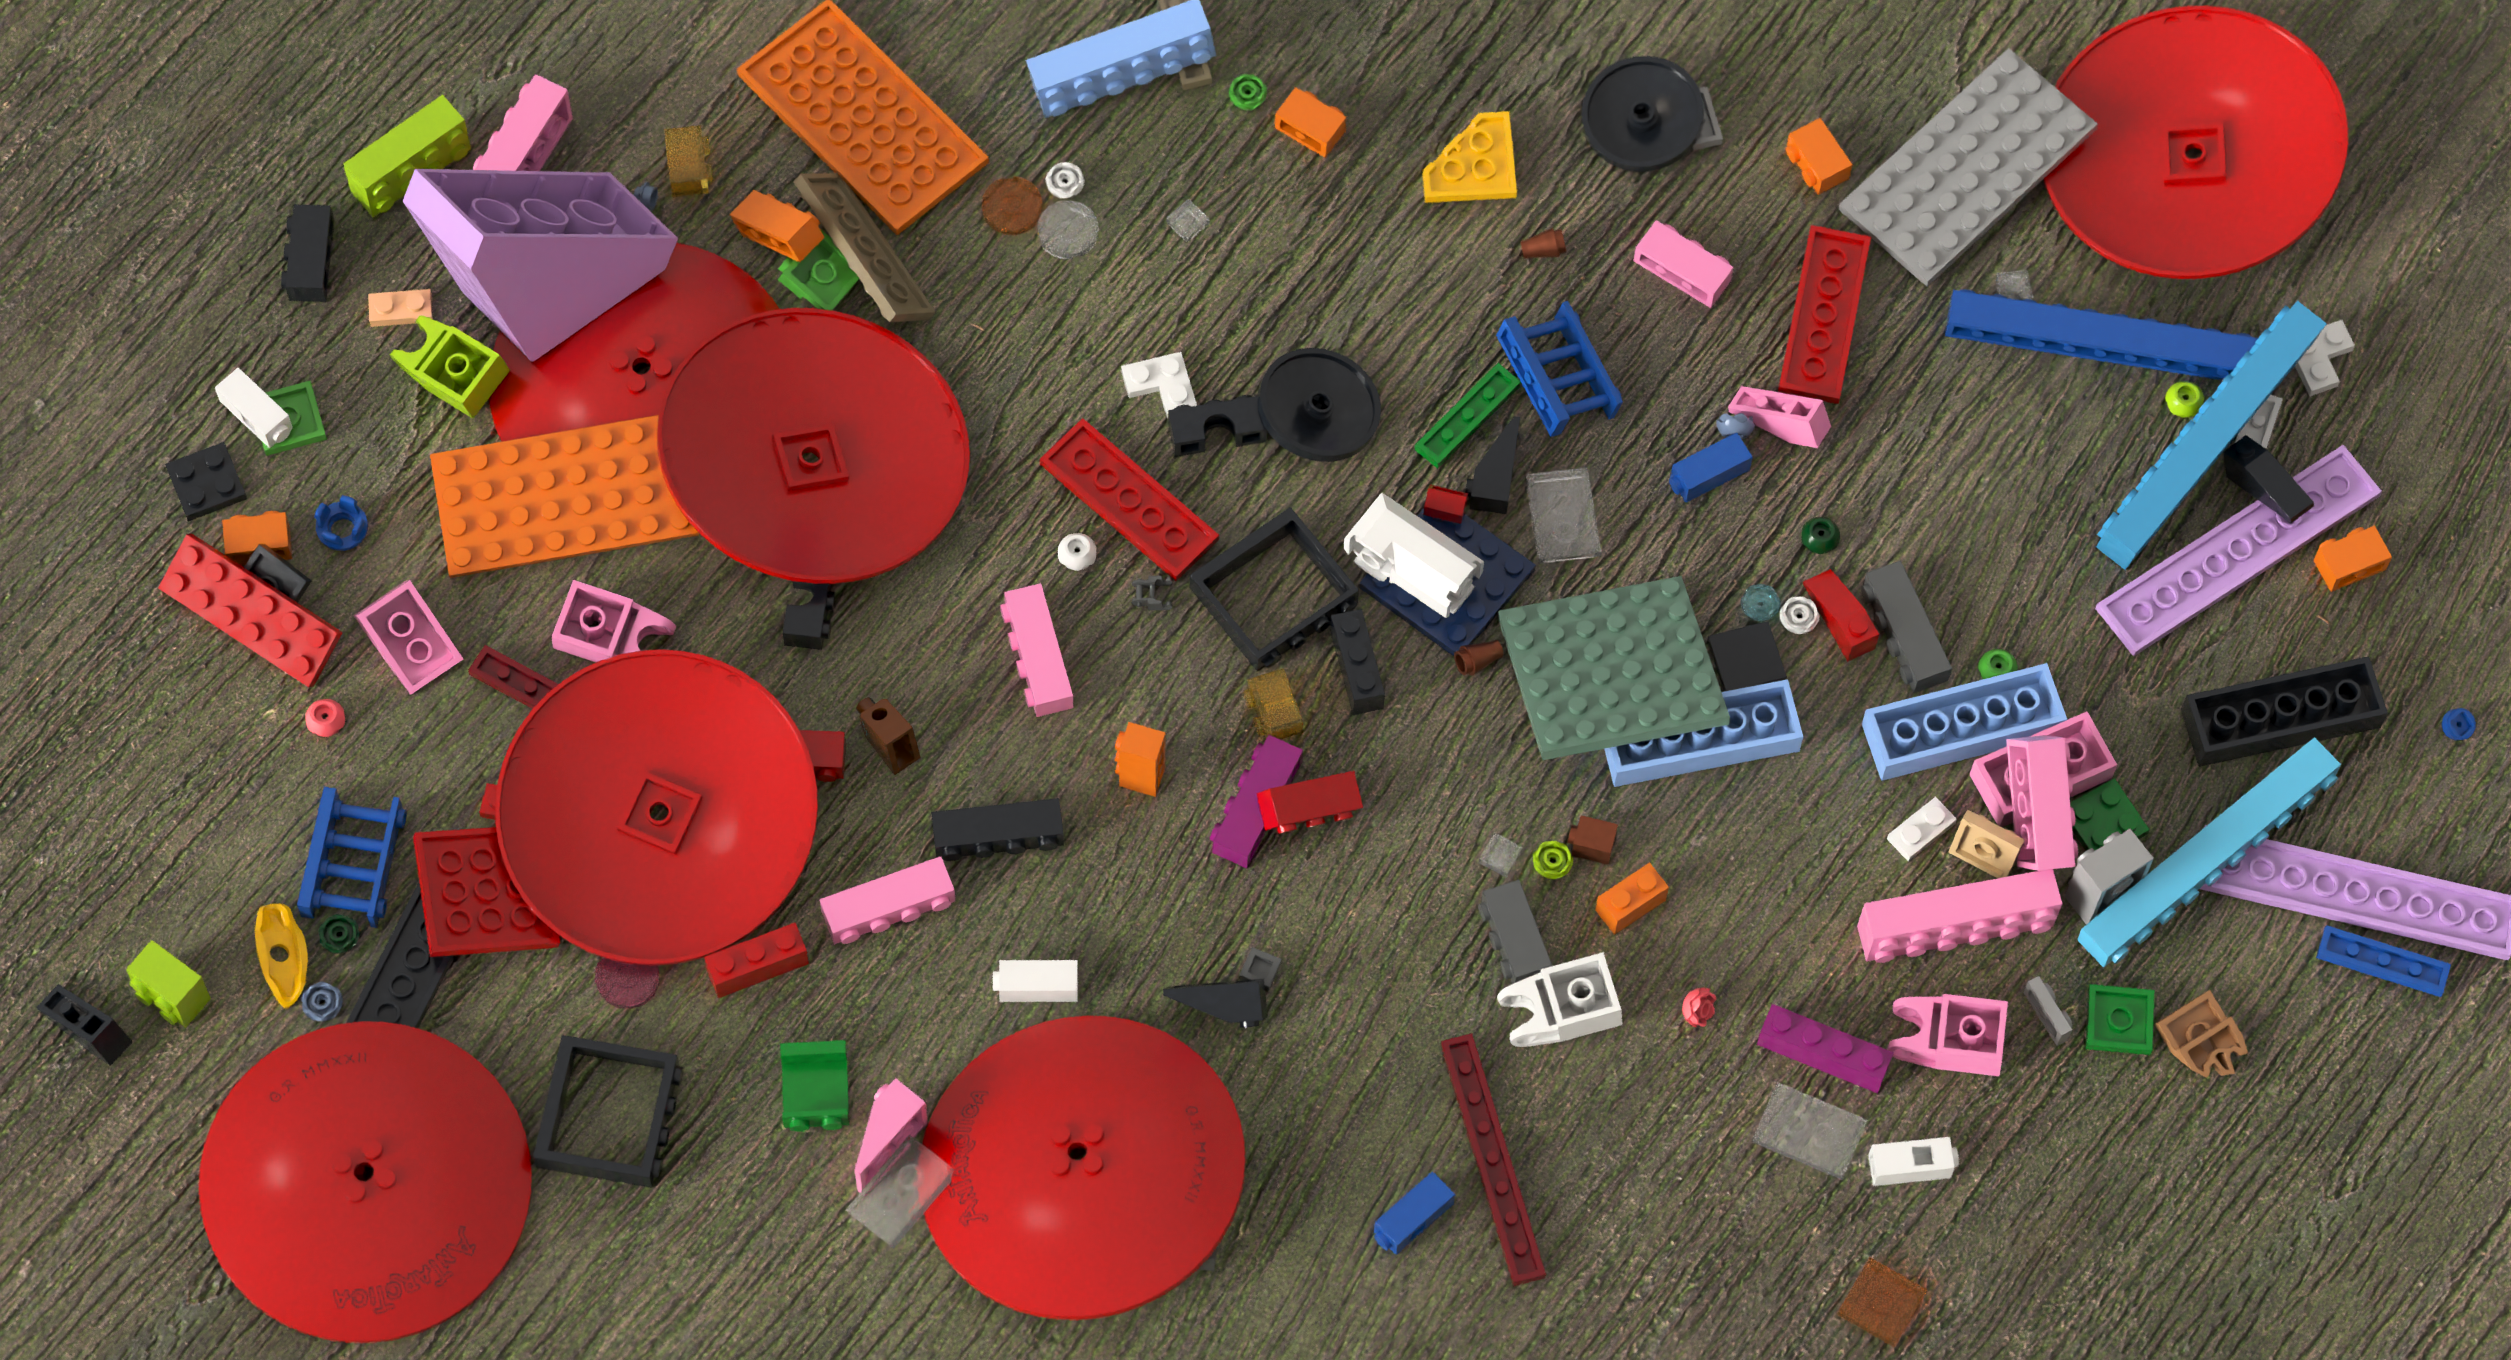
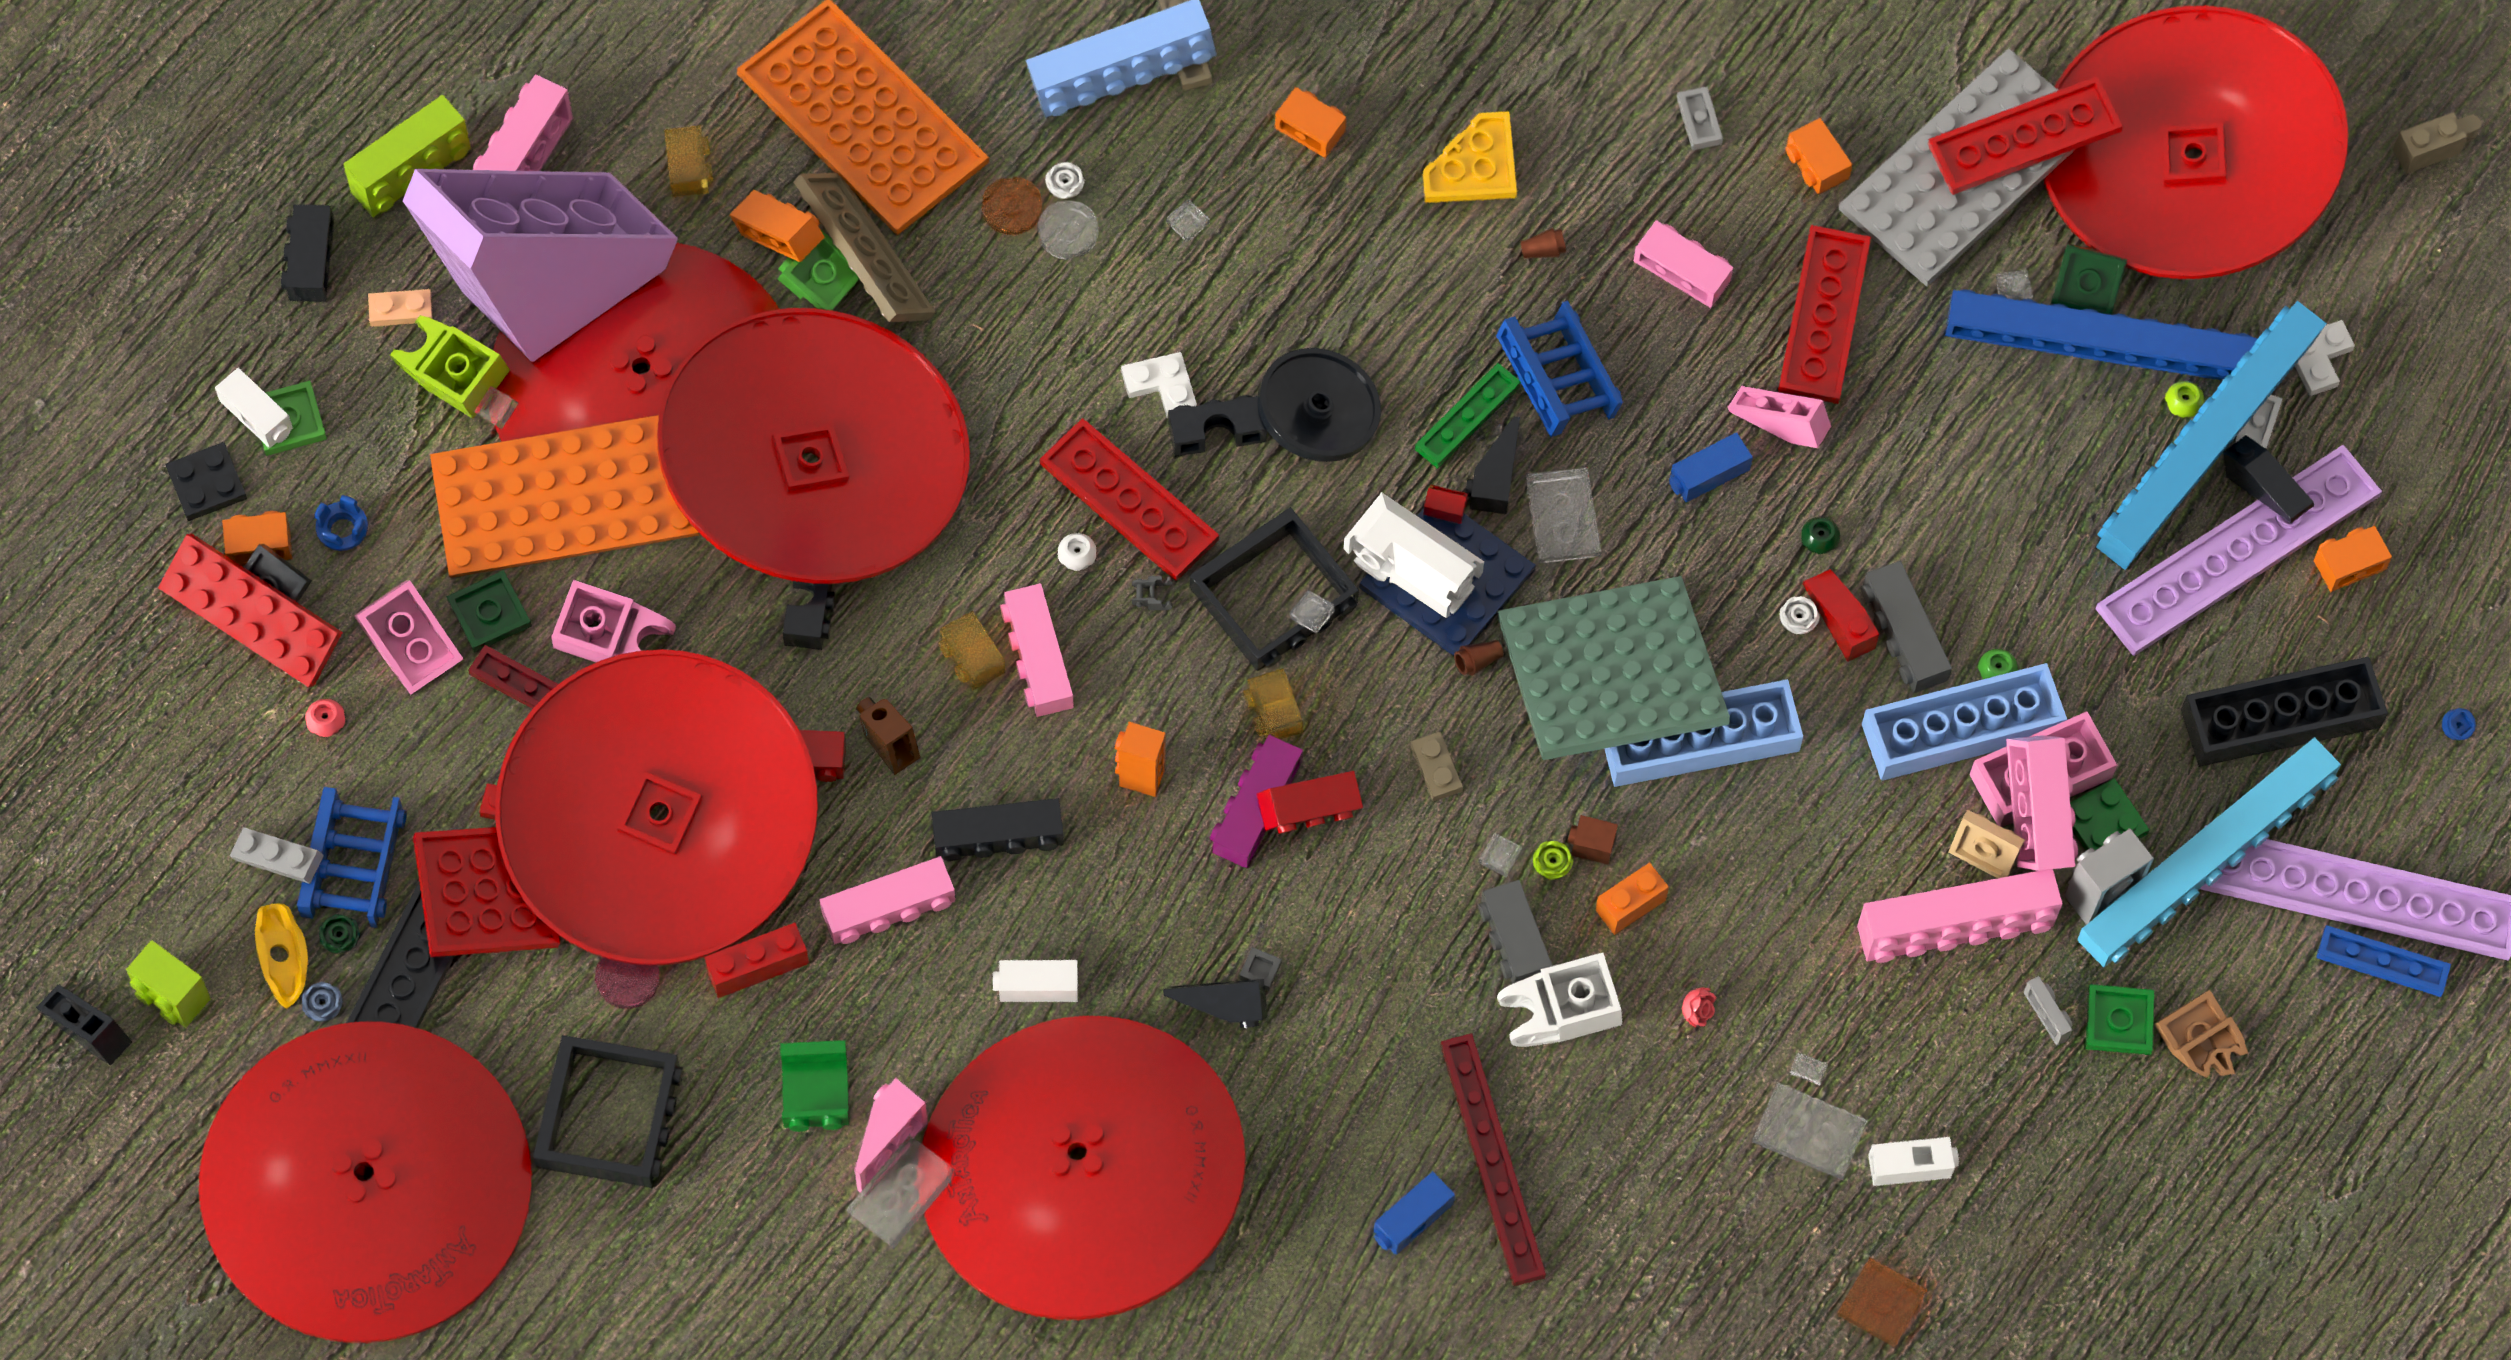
(276, 855): none -> light grey plate
(489, 611): none -> dark green plate
(496, 407): none -> clear plate
(647, 195): sand blue plate -> none
(971, 650): none -> clear yellow brick
(1244, 84): bright green plate -> none
(1312, 611): none -> clear plate
(1357, 662): black brick -> none
(1436, 766): none -> dark tan plate
(1642, 113): black dish -> none
(1739, 423): sand blue plate -> none
(1746, 657): black tile -> none
(1763, 594): clear light blue plate -> none
(1808, 1068): none -> clear tile
(1825, 1048): magenta brick -> none
(1921, 829): white plate -> none
(1947, 1031): bright pink brick -> none
(2025, 135): none -> red plate
(2088, 279): none -> dark green tile
(2435, 140): none -> dark tan brick

